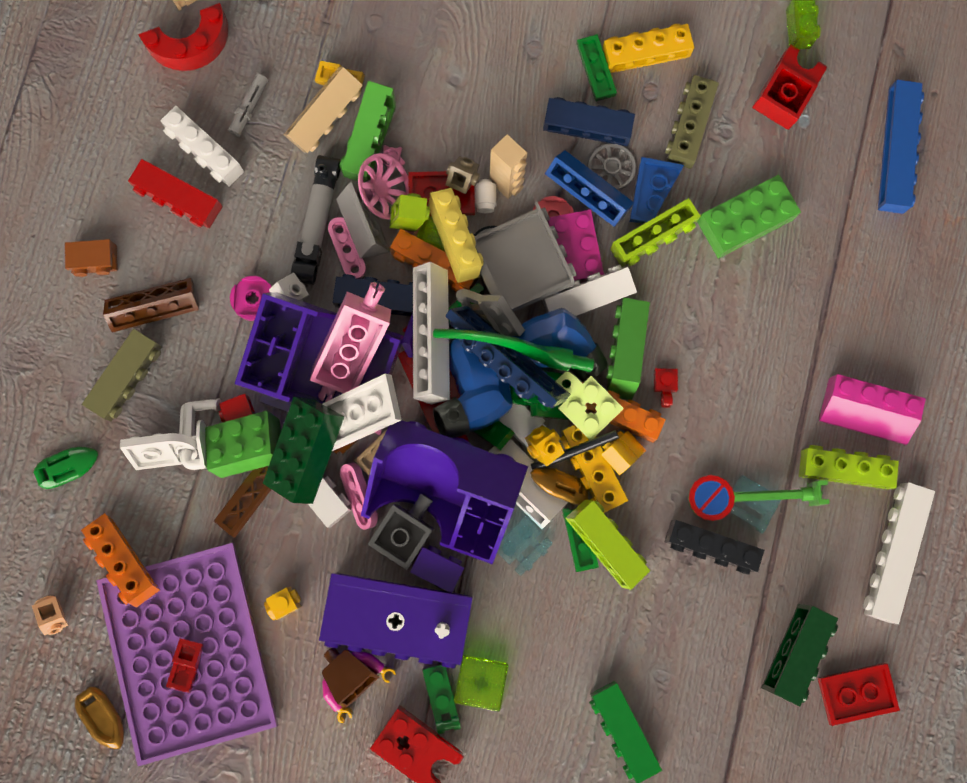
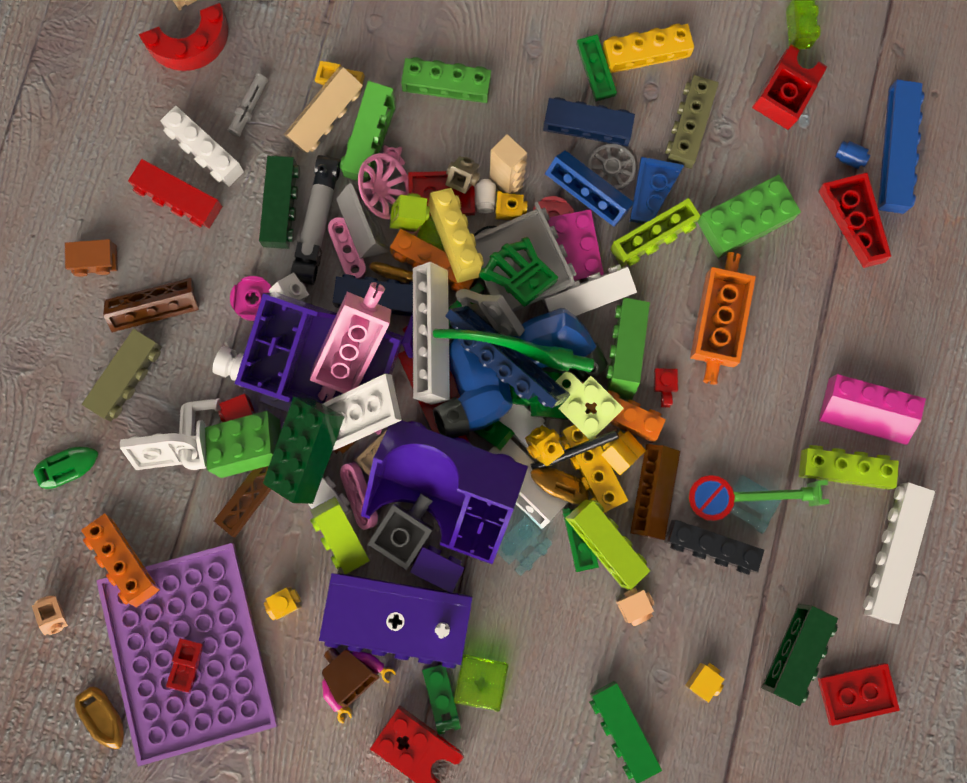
(227, 362): none -> white wheel
(279, 202): none -> dark green brick
(338, 536): none -> lime brick
(392, 272): none -> pearl gold piece
(446, 80): none -> bright green brick
(504, 211): none -> yellow brick
(528, 282): none -> green plate
(636, 606): none -> light nougat brick
(655, 491): none -> reddish brown brick
(706, 681): none -> yellow brick
(722, 317): none -> orange brick
(852, 154): none -> blue brick
(858, 217): none -> red wedge

